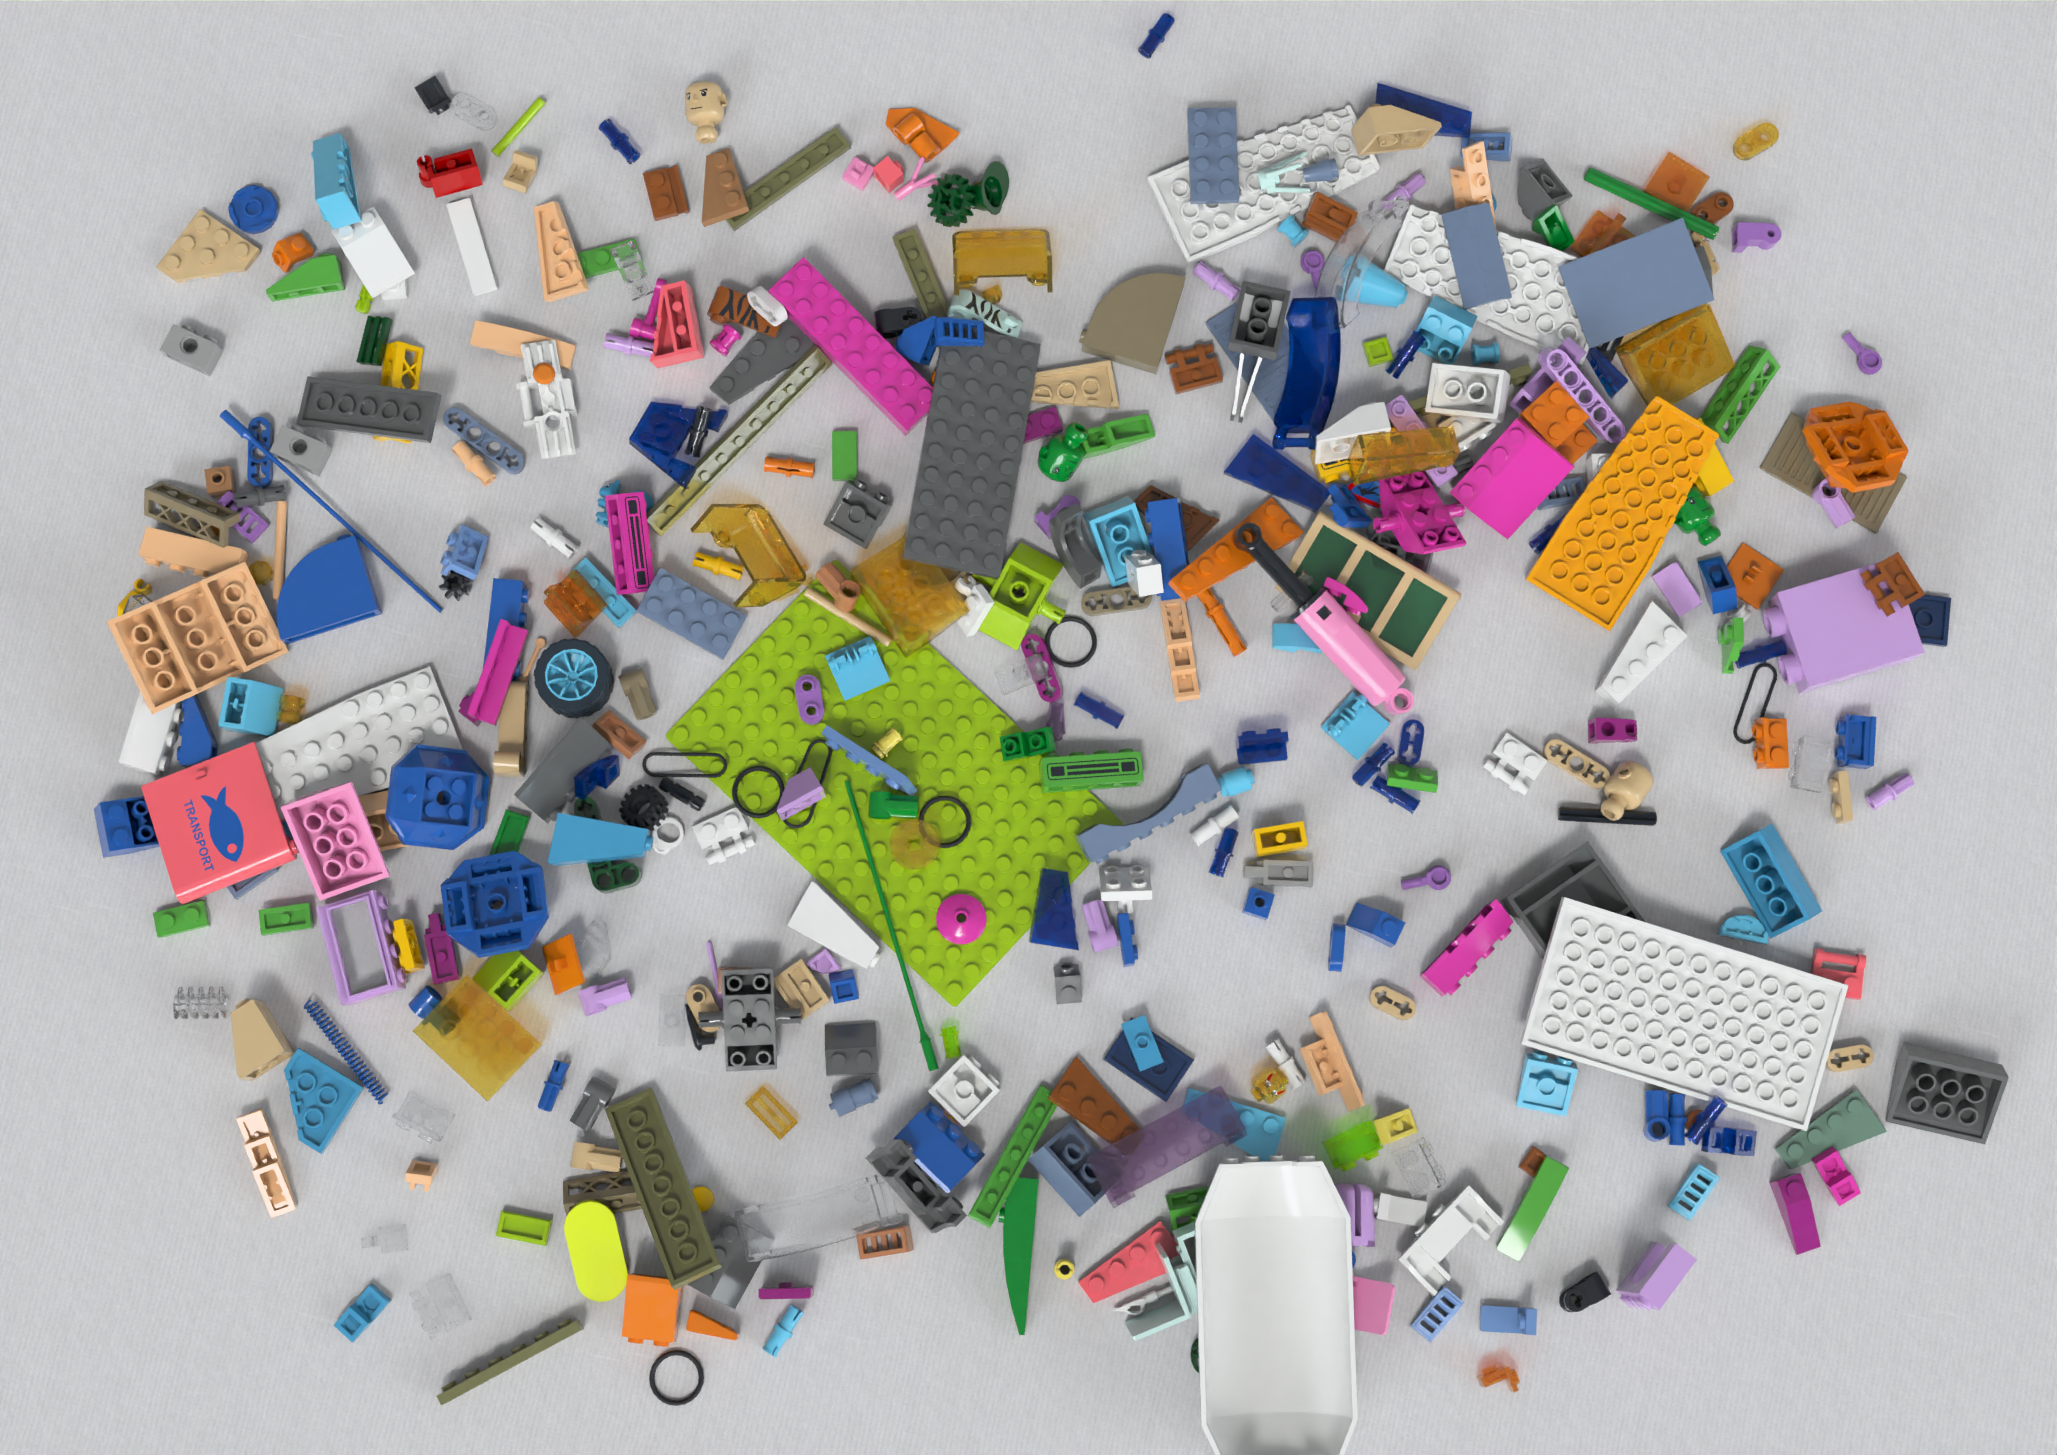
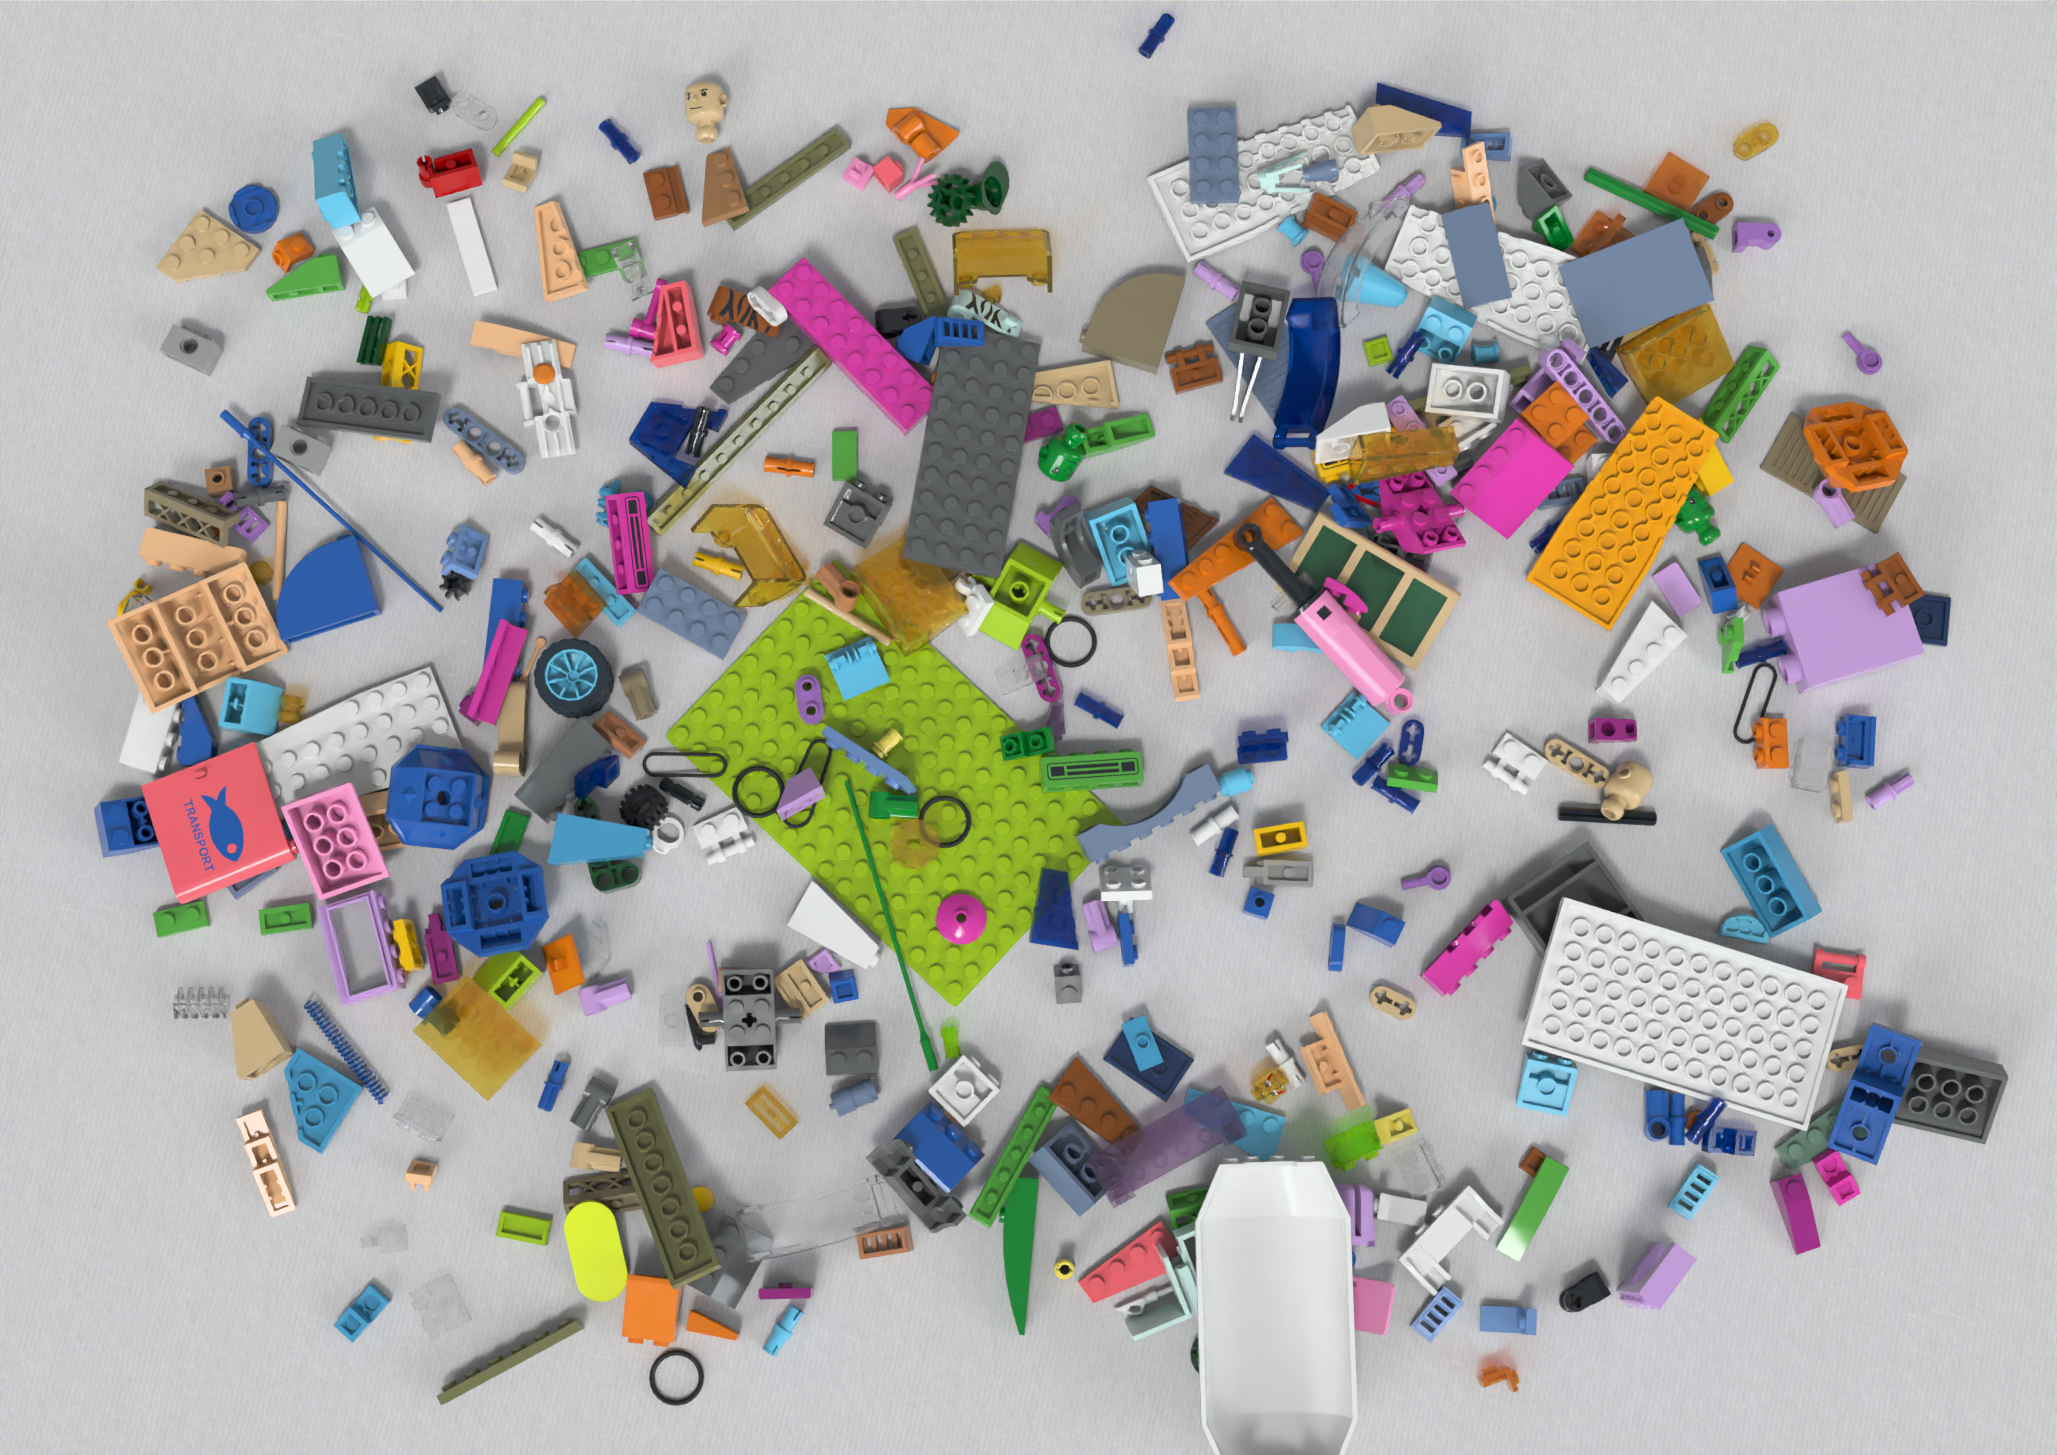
(1874, 1093): none -> blue bracket

